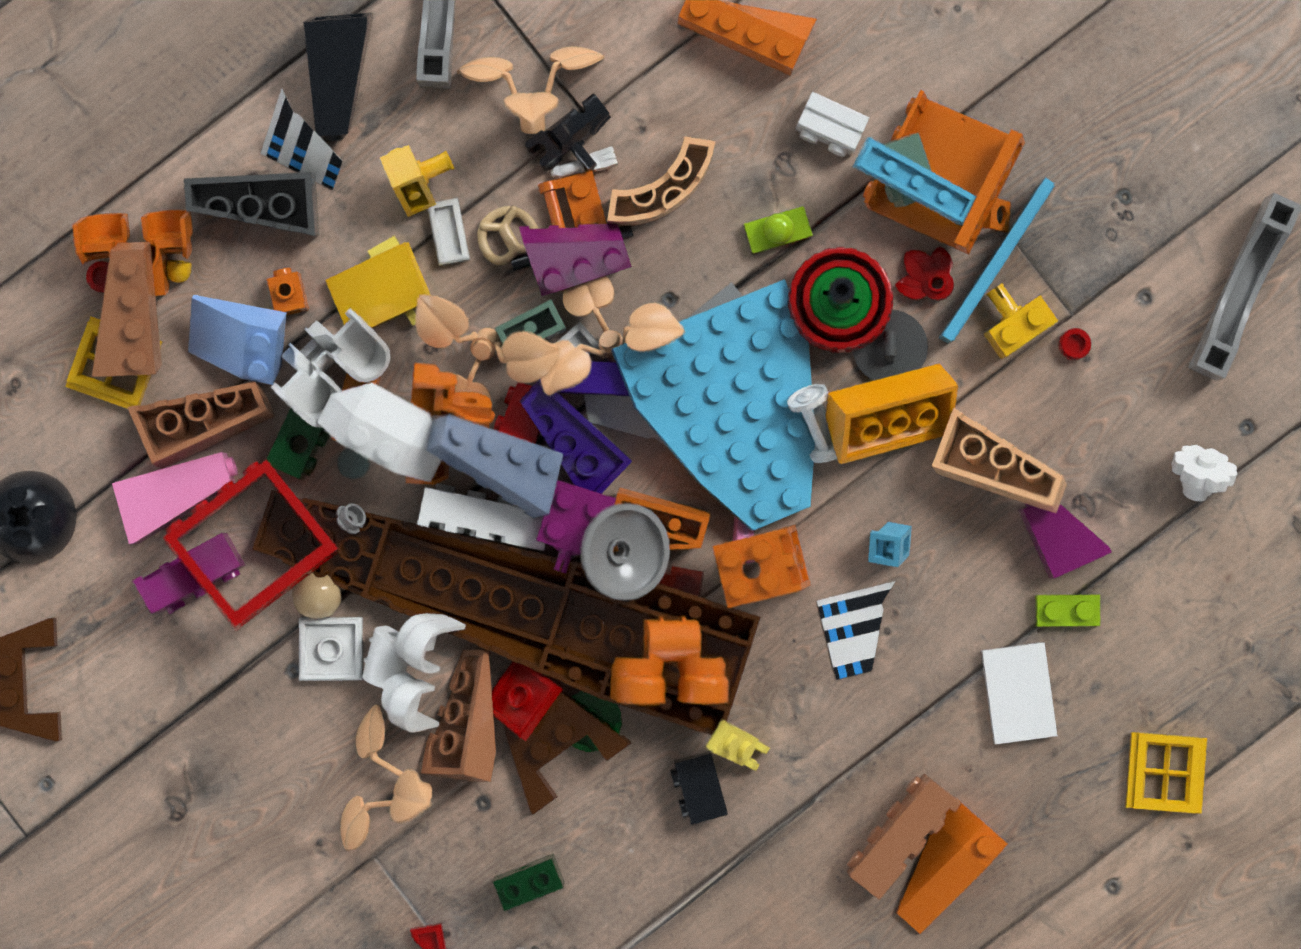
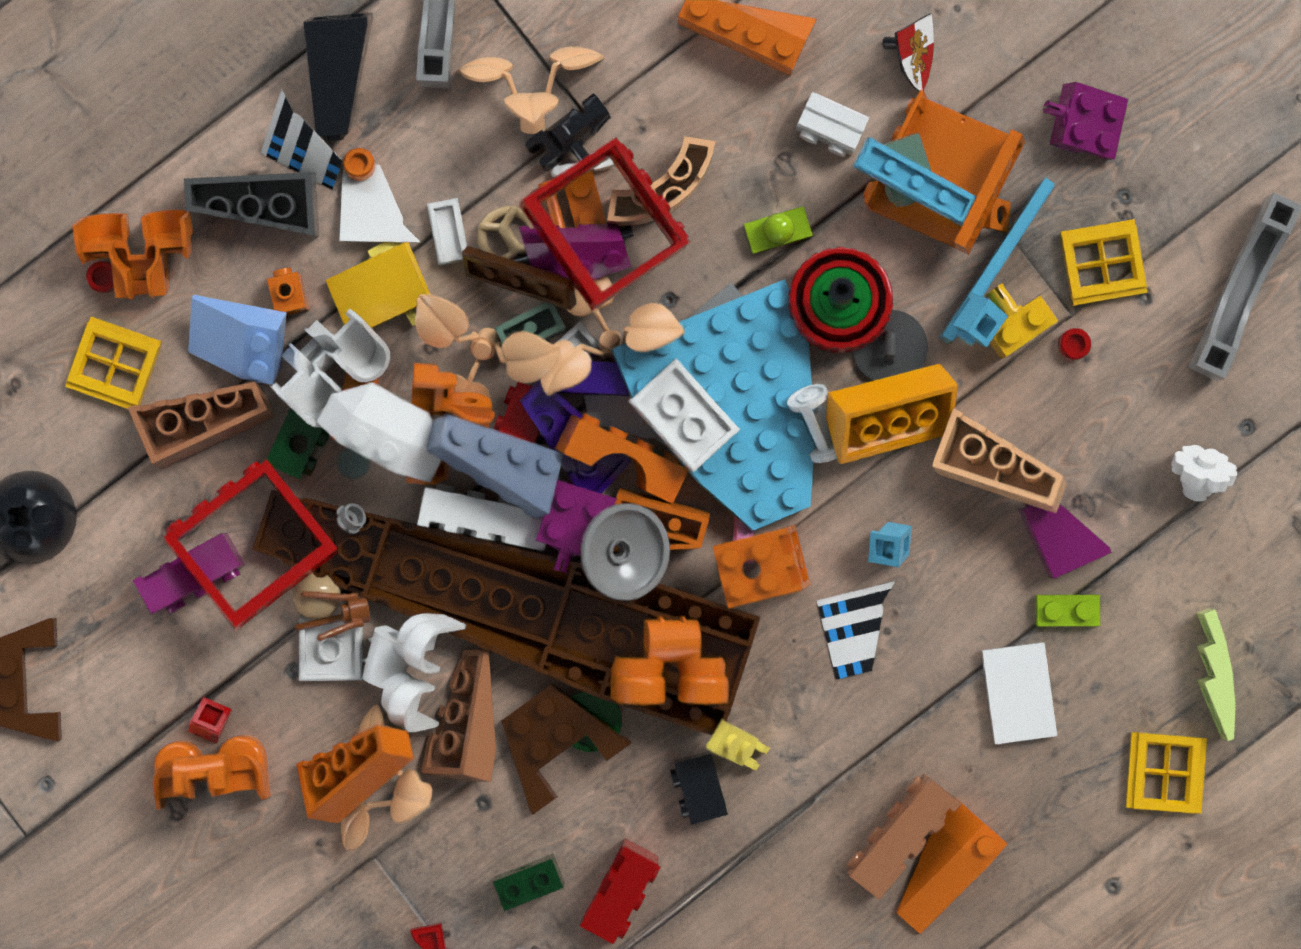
(129, 321): nougat wedge -> none
(165, 495): bright pink slope -> none
(178, 270): yellow hinge -> none
(209, 720): none -> red slope
(236, 767): none -> orange piece
(352, 771): none -> orange wedge
(353, 613): none -> dark orange plant
(359, 164): none -> orange tile
(371, 211): none -> white sticker
(411, 177): yellow brick -> none
(519, 278): none -> reddish brown tile
(523, 698): red tile -> none
(589, 442): none -> orange arch
(620, 892): none -> red wedge
(640, 184): none -> red window
(684, 415): none -> white tile
(684, 580): clear red plate -> none
(914, 50): none -> shield
(923, 272): red plate -> none
(979, 321): none -> medium azure brick
(1087, 120): none -> magenta plate
(1100, 234): none -> yellow piece
(1219, 685): none -> yellowish green slope

